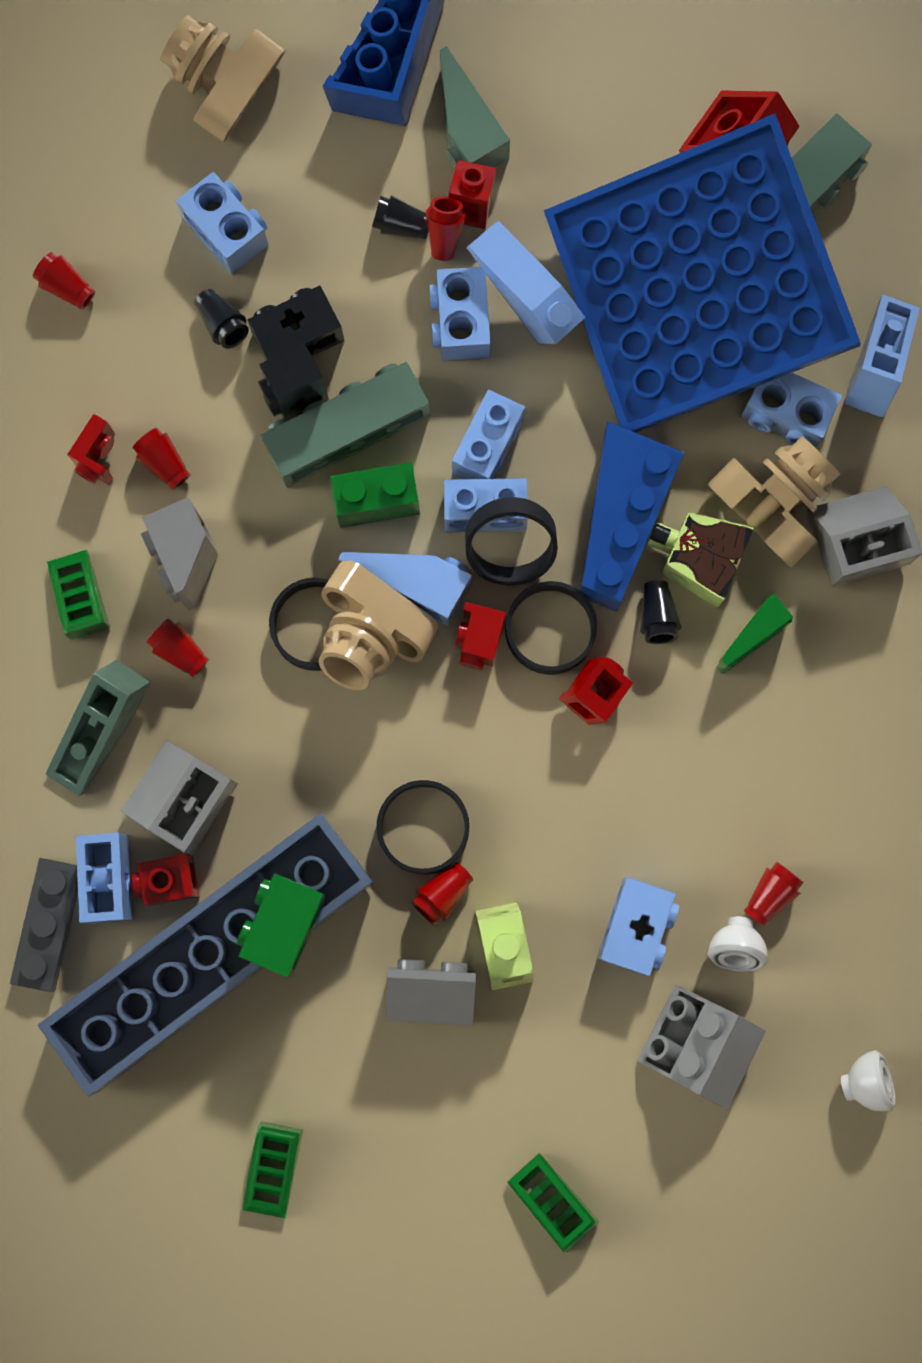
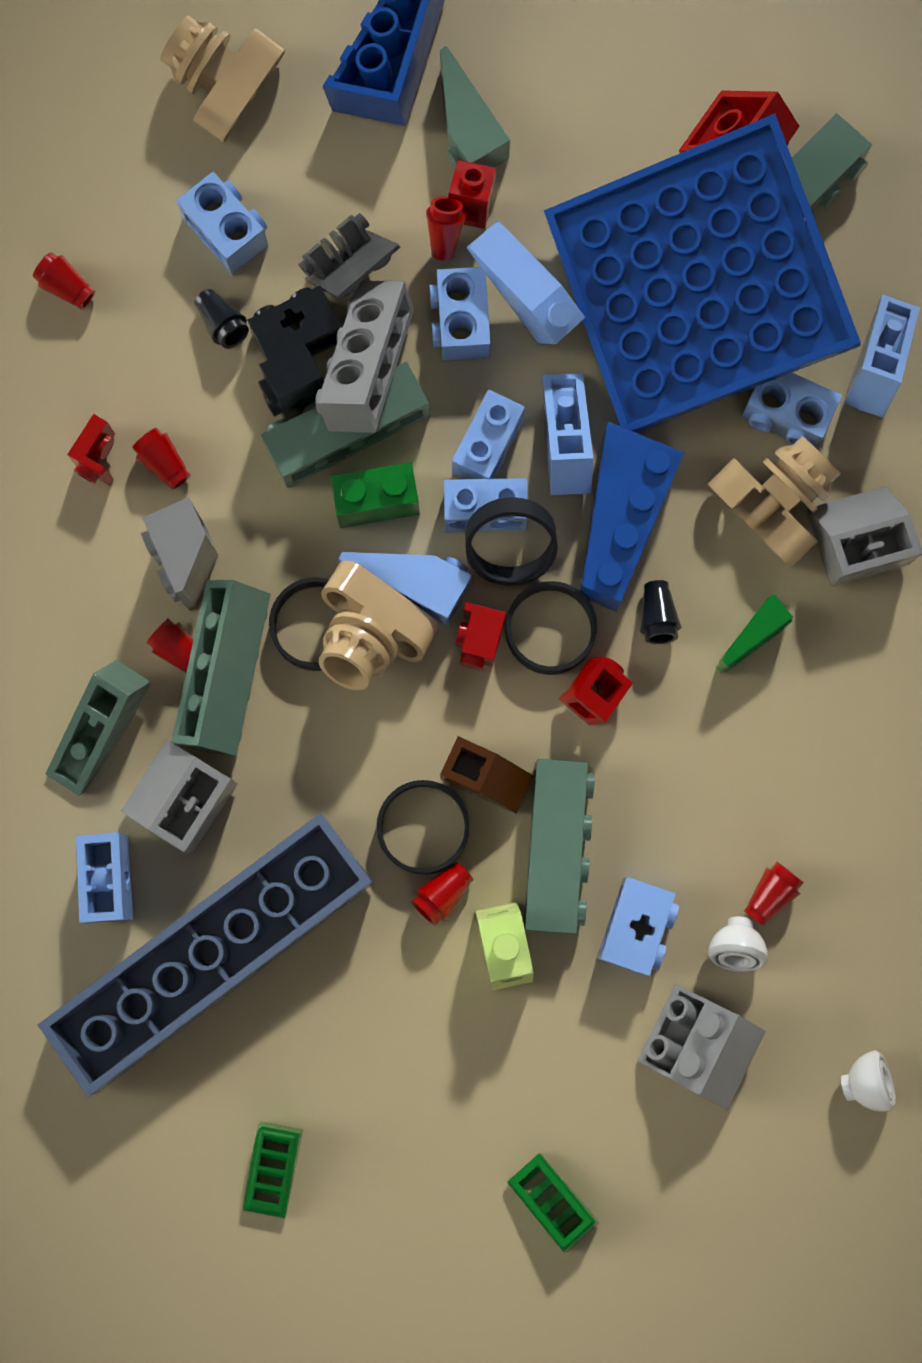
(46, 926): dark grey plate -> none
(87, 624): green slope -> none
(181, 882): red brick -> none
(221, 667): none -> sand green brick
(280, 925): green brick -> none
(356, 257): none -> dark grey hinge
(365, 357): none -> light grey brick
(400, 218): black cone -> none
(430, 994): light grey slope -> none
(486, 775): none -> reddish brown slope
(557, 845): none -> sand green brick
(567, 434): none -> light blue slope
(702, 554): torso -> none

